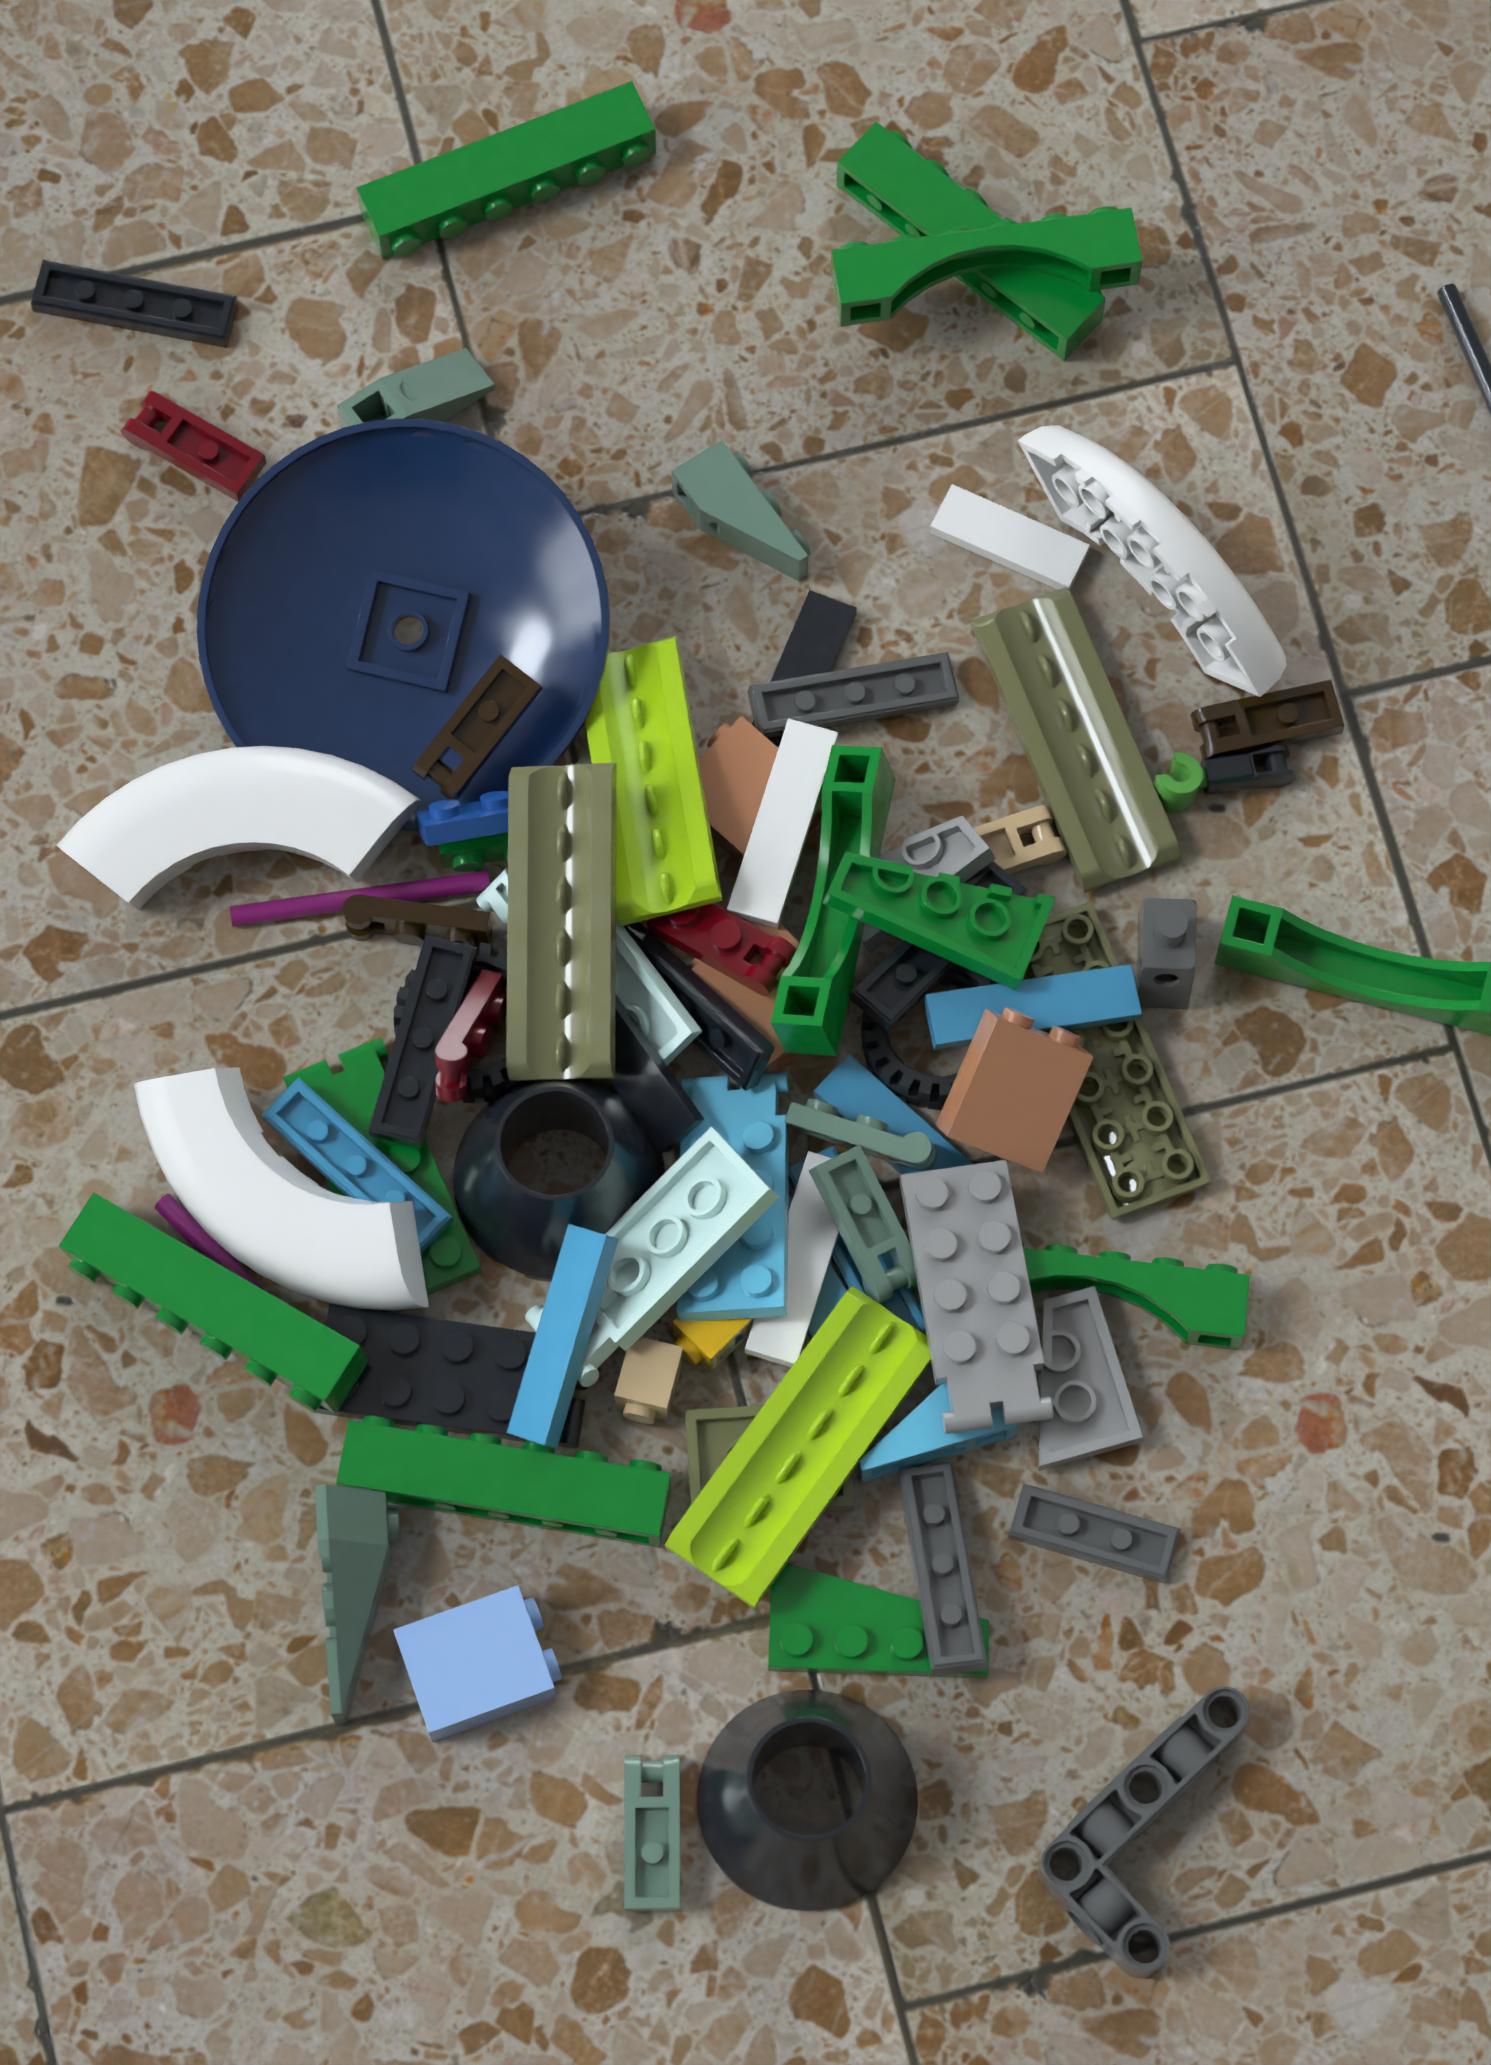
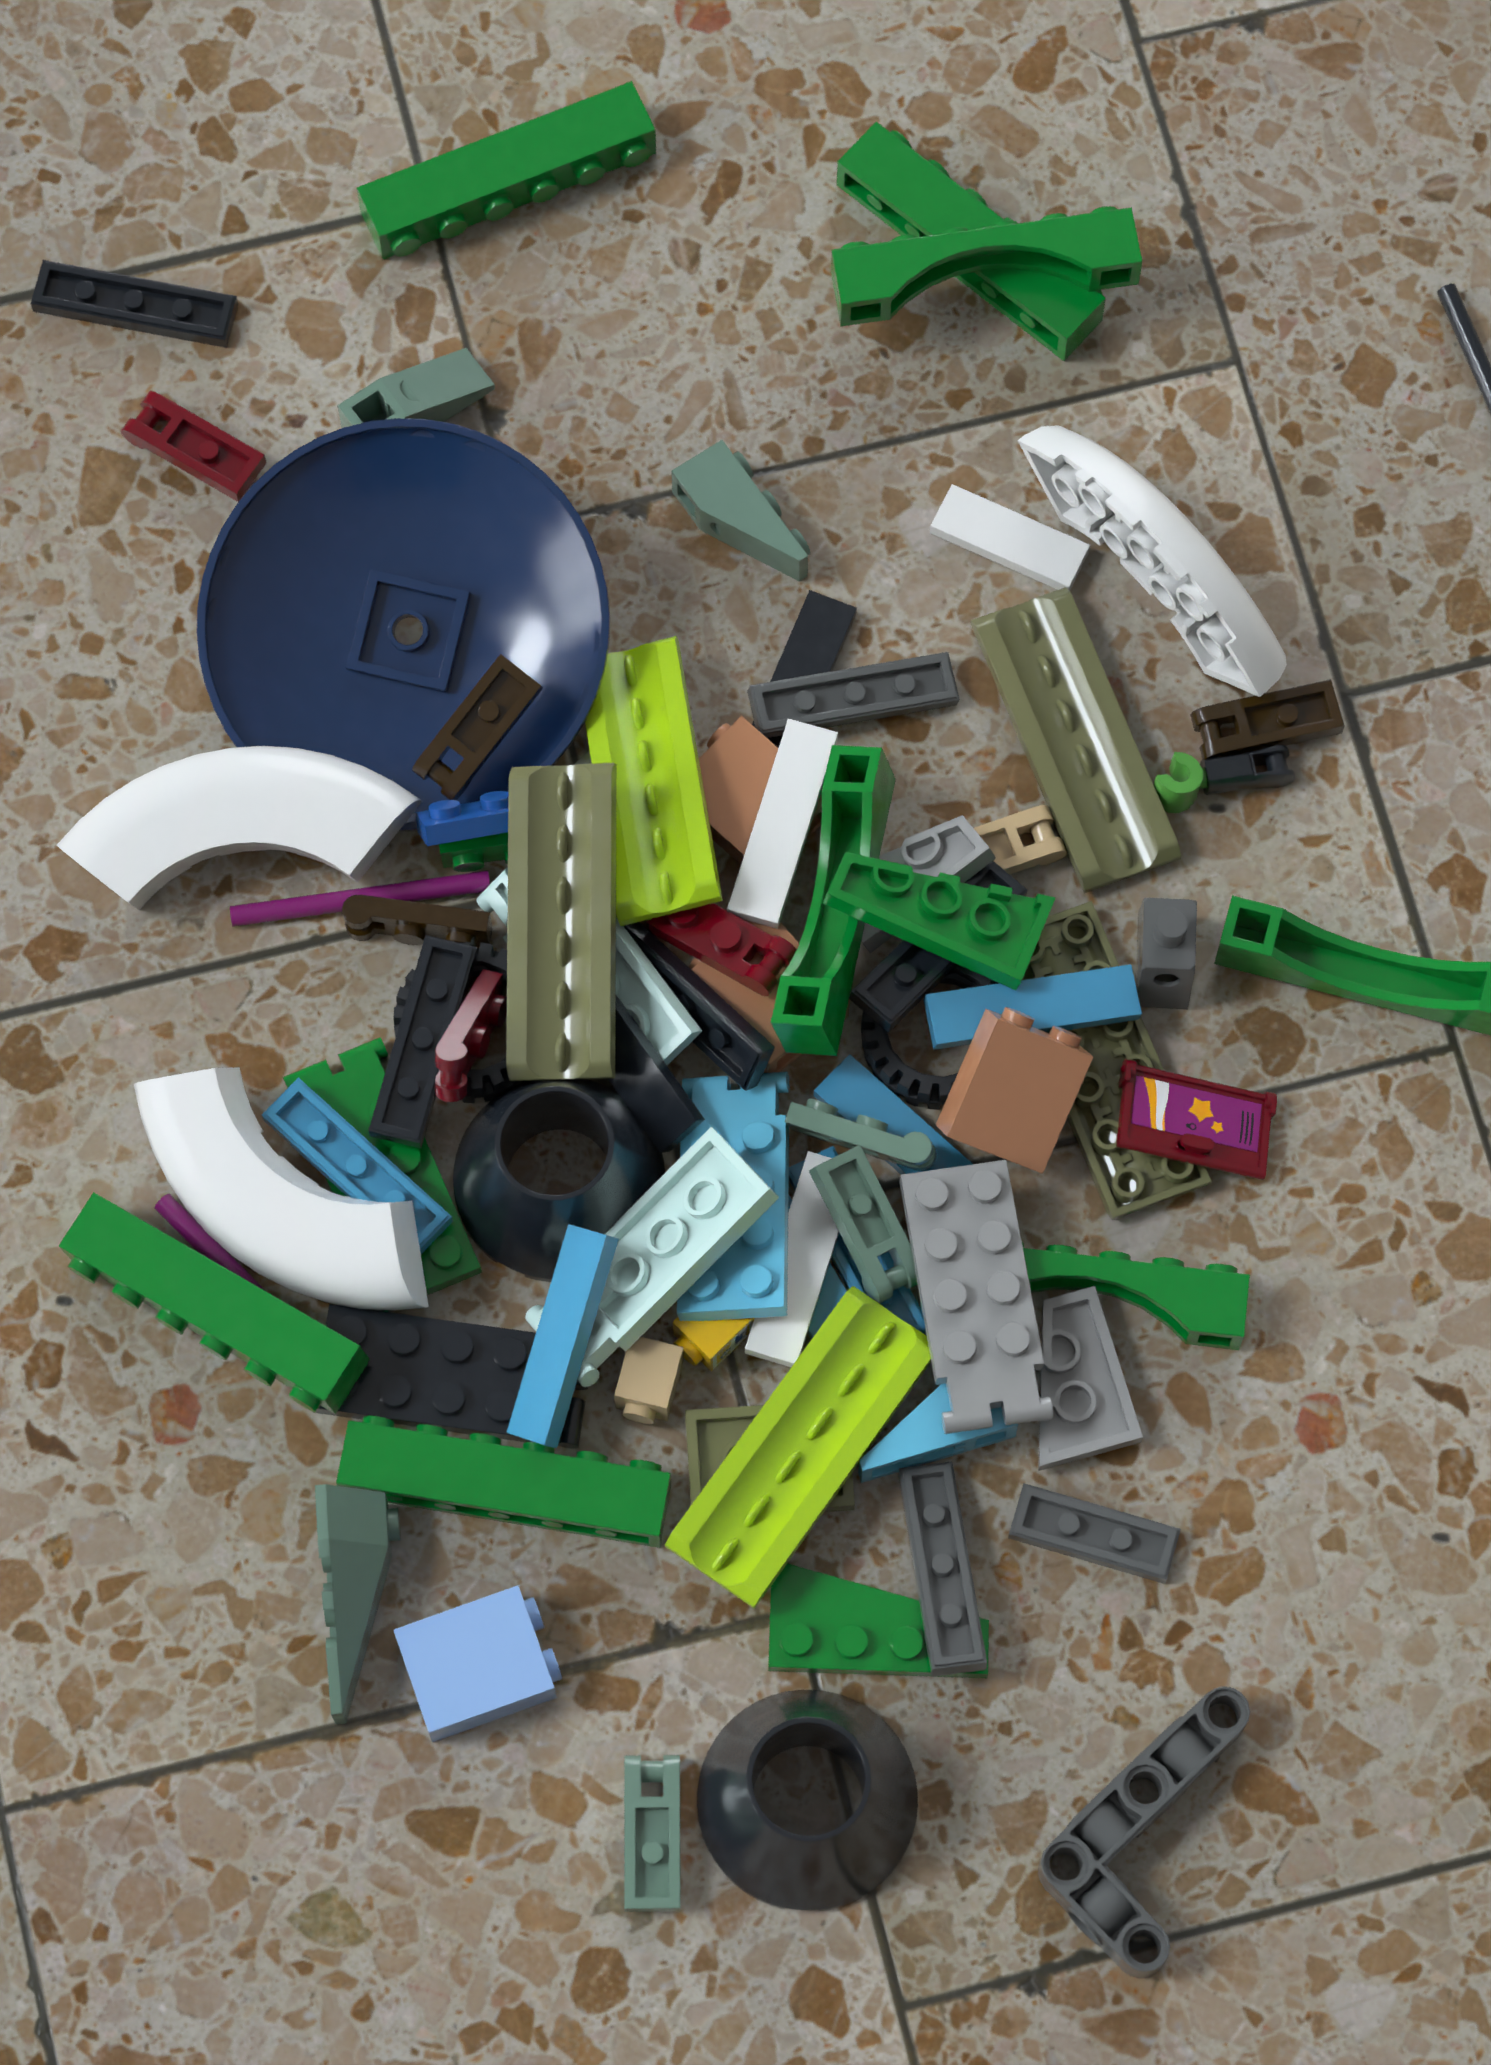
(1200, 1114): none -> door

